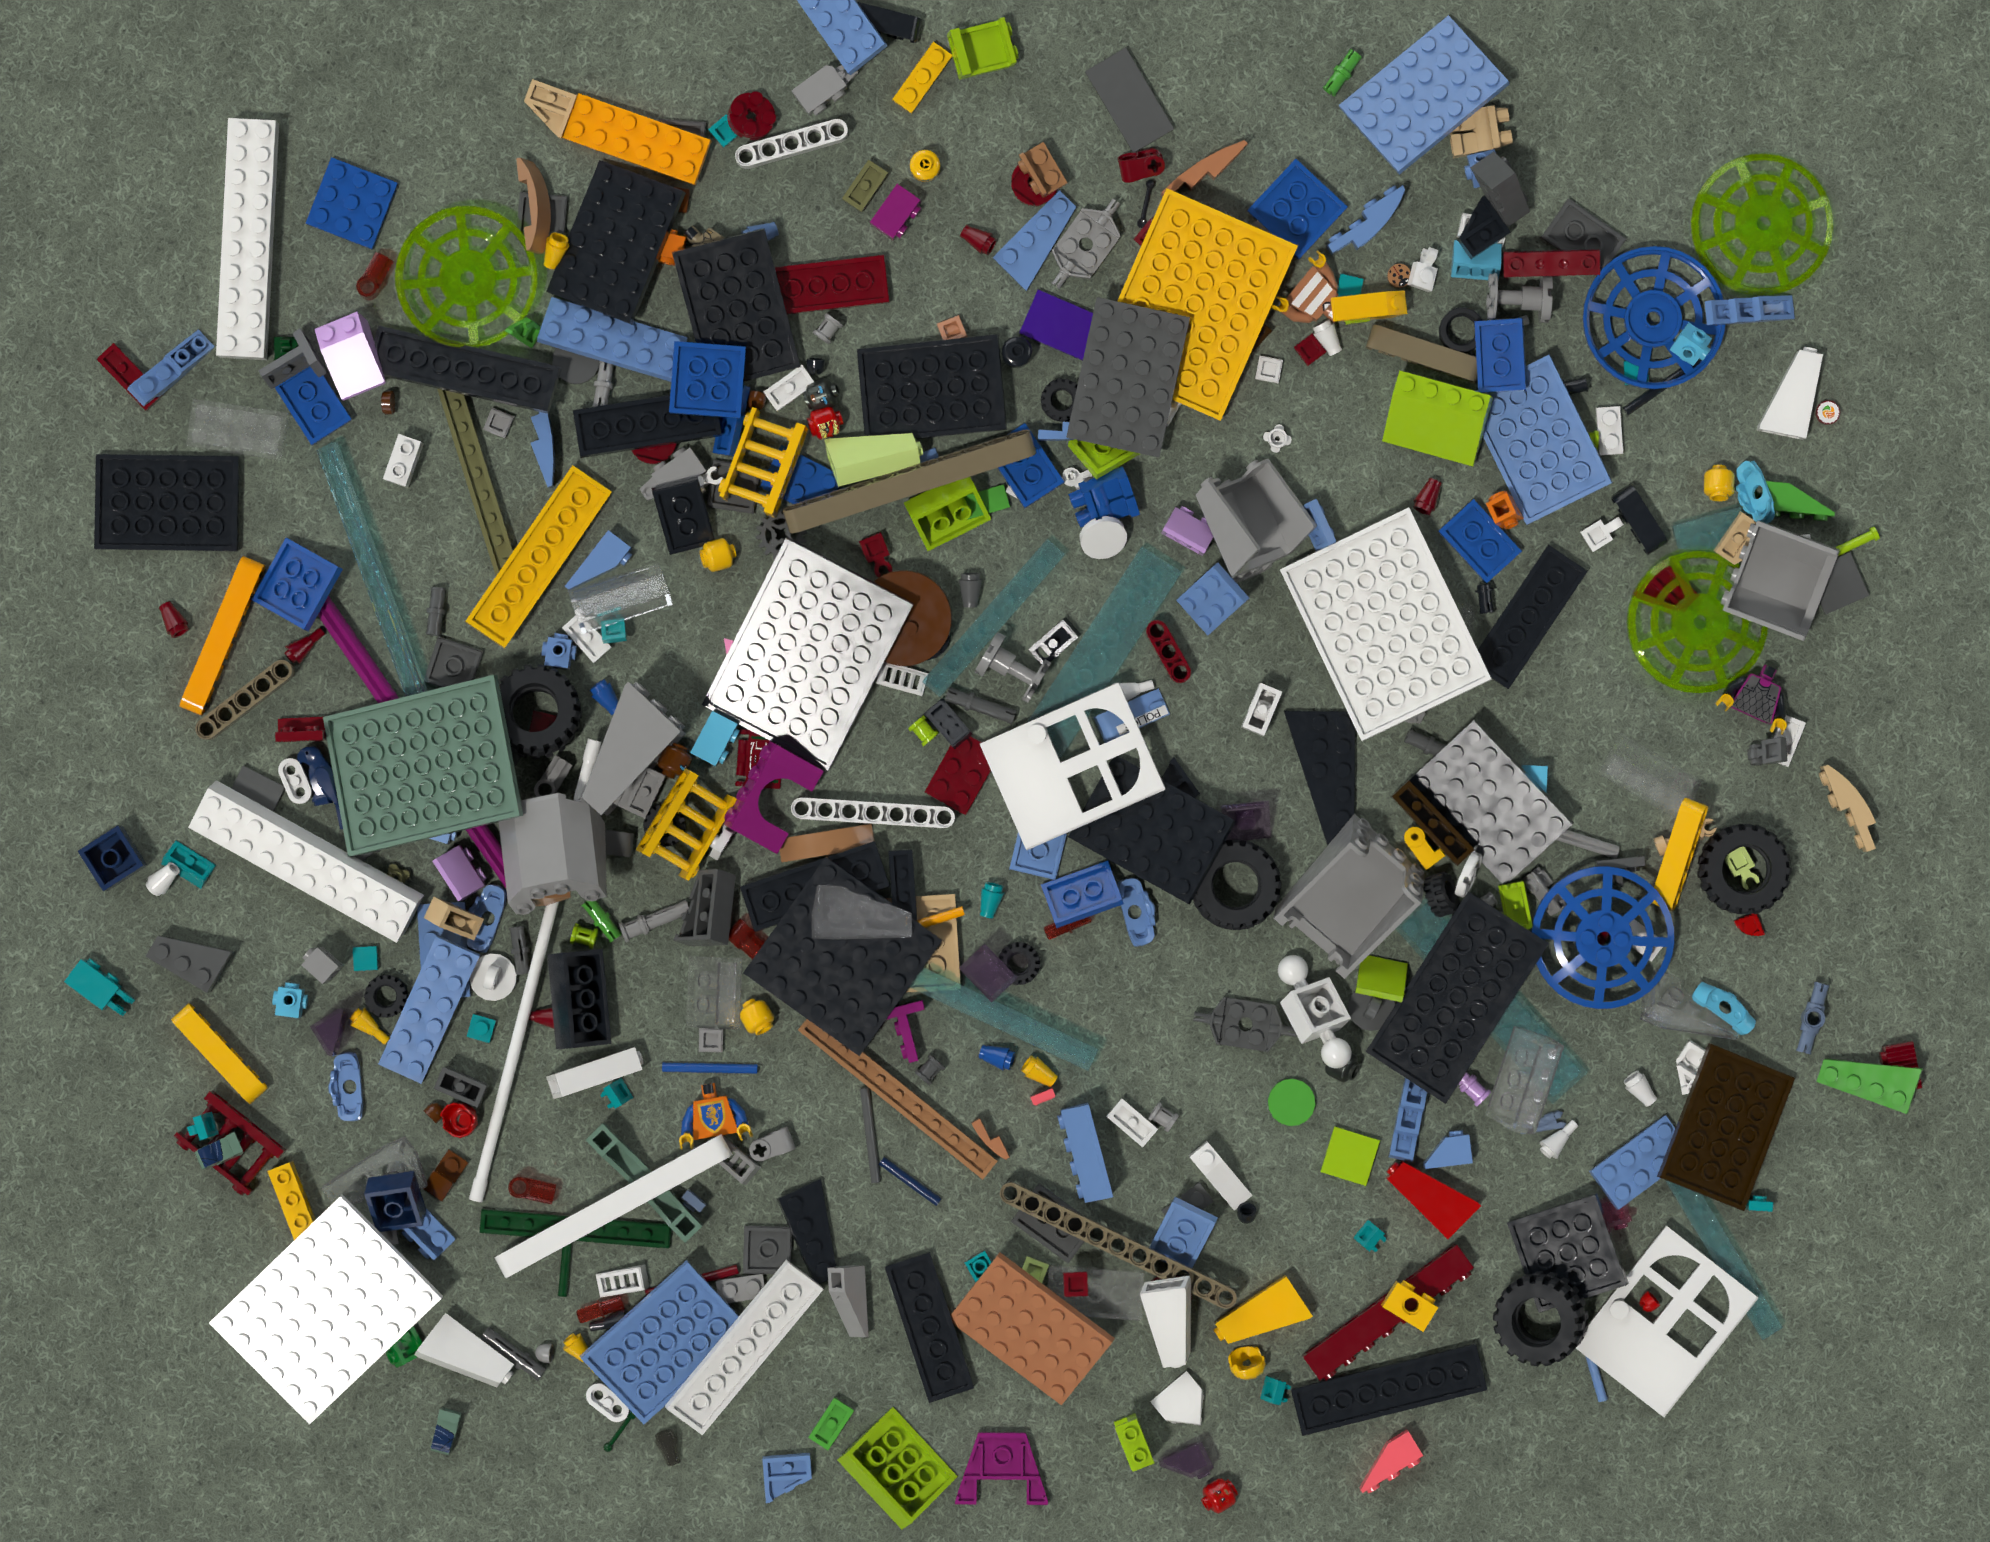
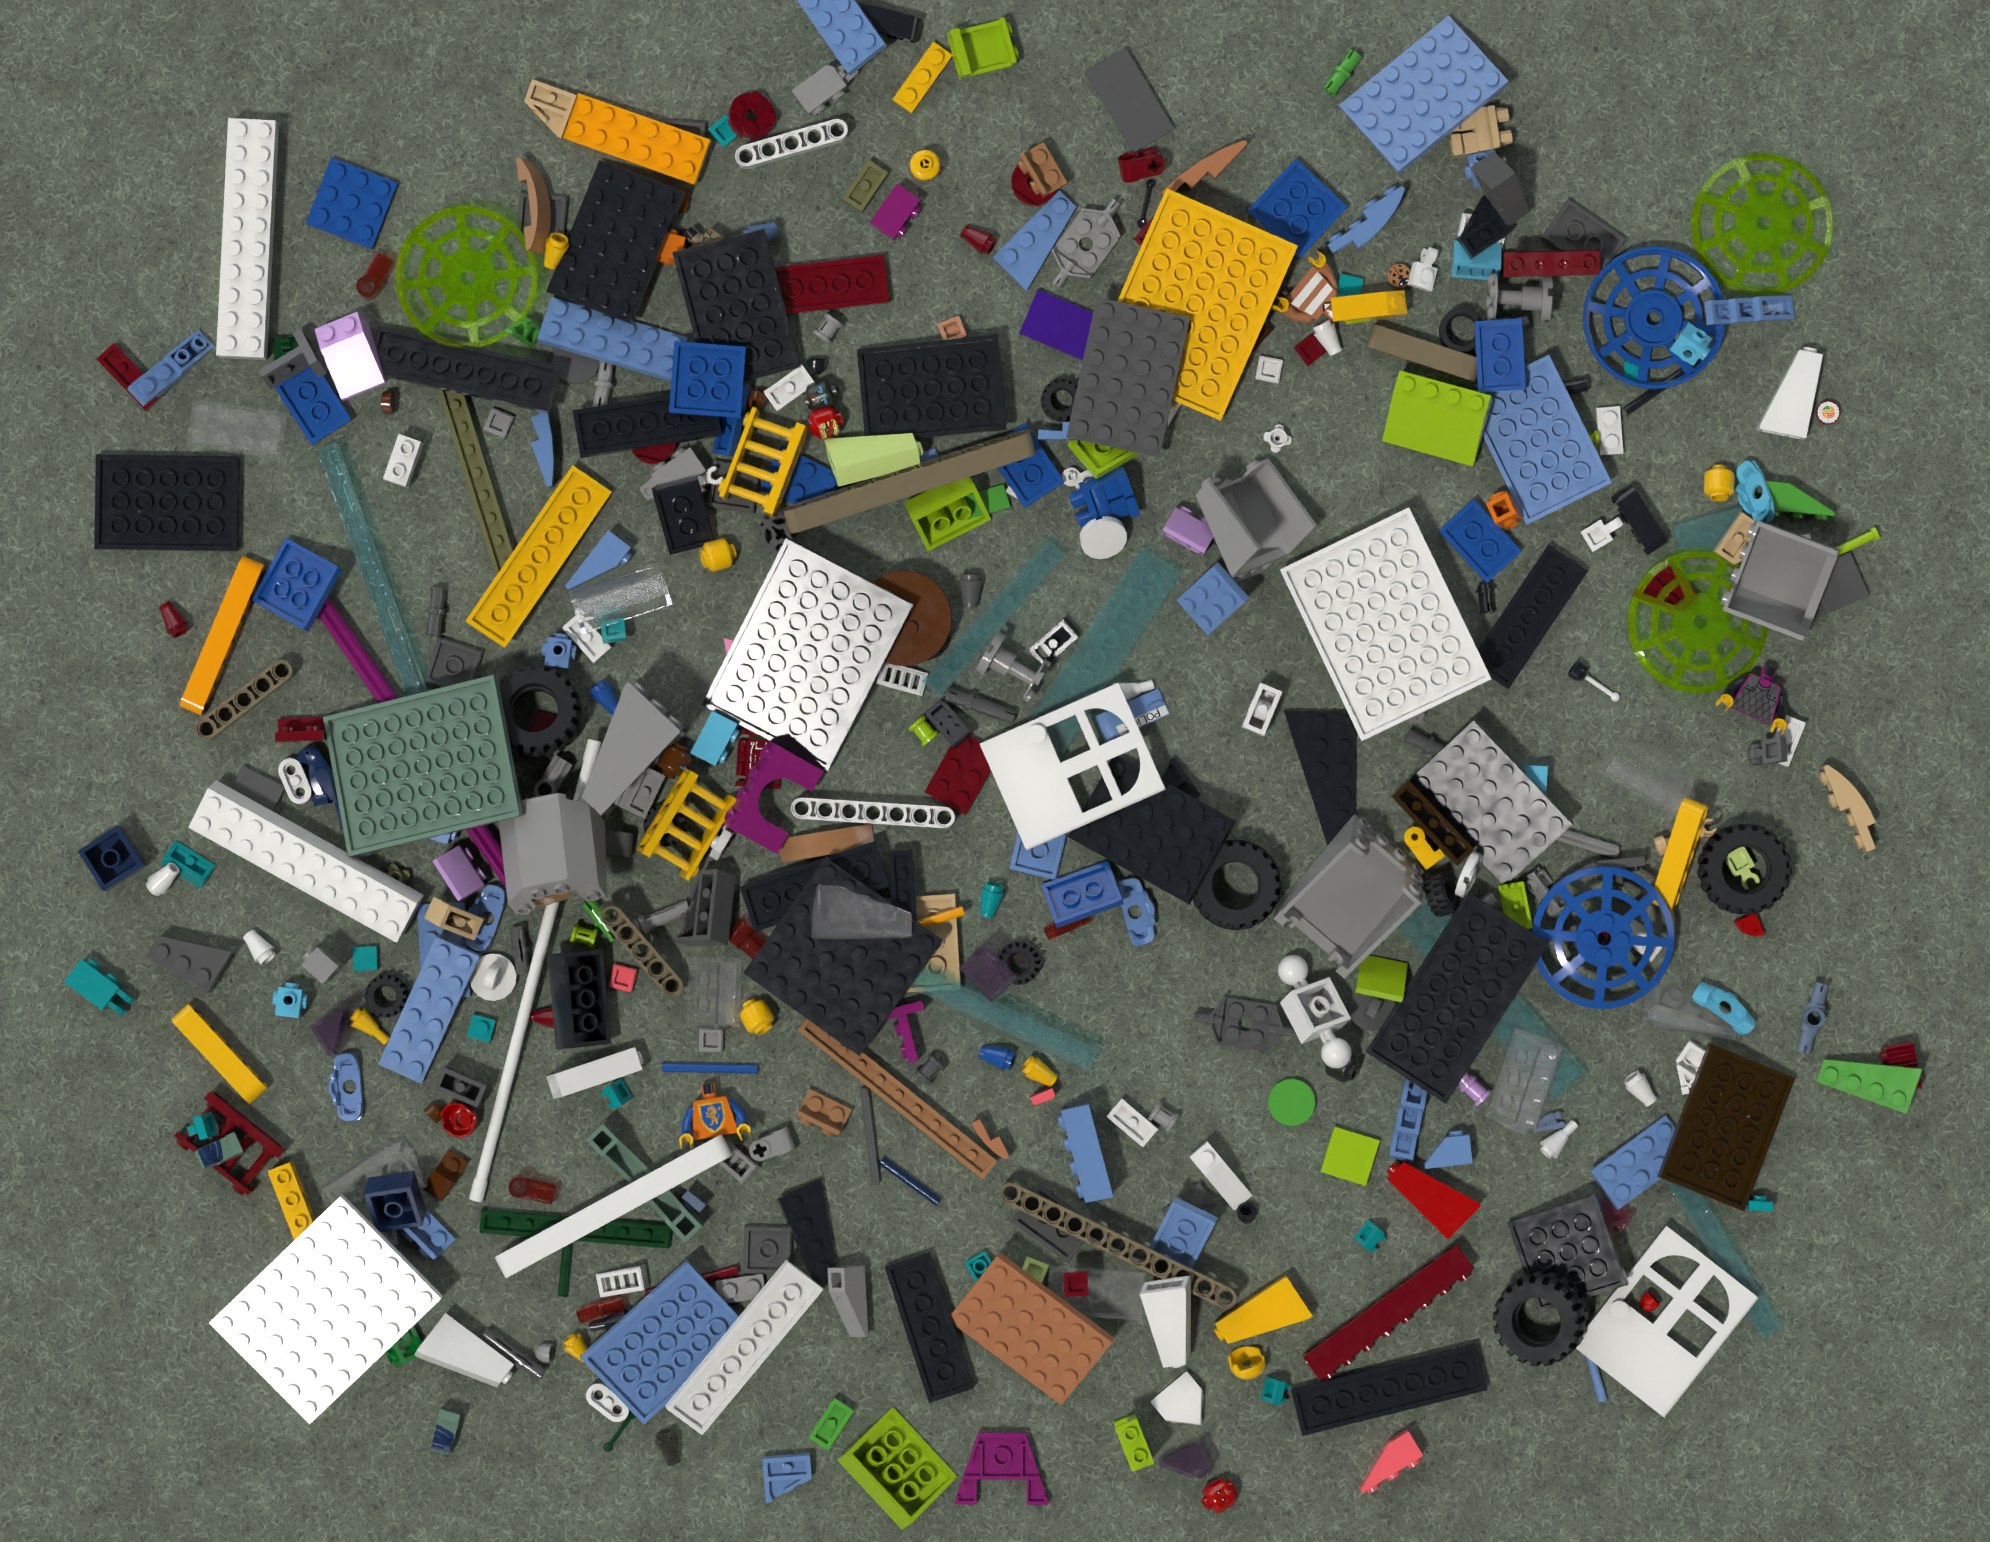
(259, 948): none -> white cone
(299, 649): dark red cone -> none
(622, 978): none -> coral tile
(646, 958): none -> dark tan beam
(823, 1112): none -> medium nougat bracket
(875, 550): dark red plate -> none
(1016, 352): black head -> none
(1159, 643): dark red beam -> none
(1251, 820): clear purple slope -> none
(1323, 534): medium blue bracket -> none
(1420, 1315): yellow brick -> none
(1427, 498): dark red cone -> none
(1580, 672): none -> hinge

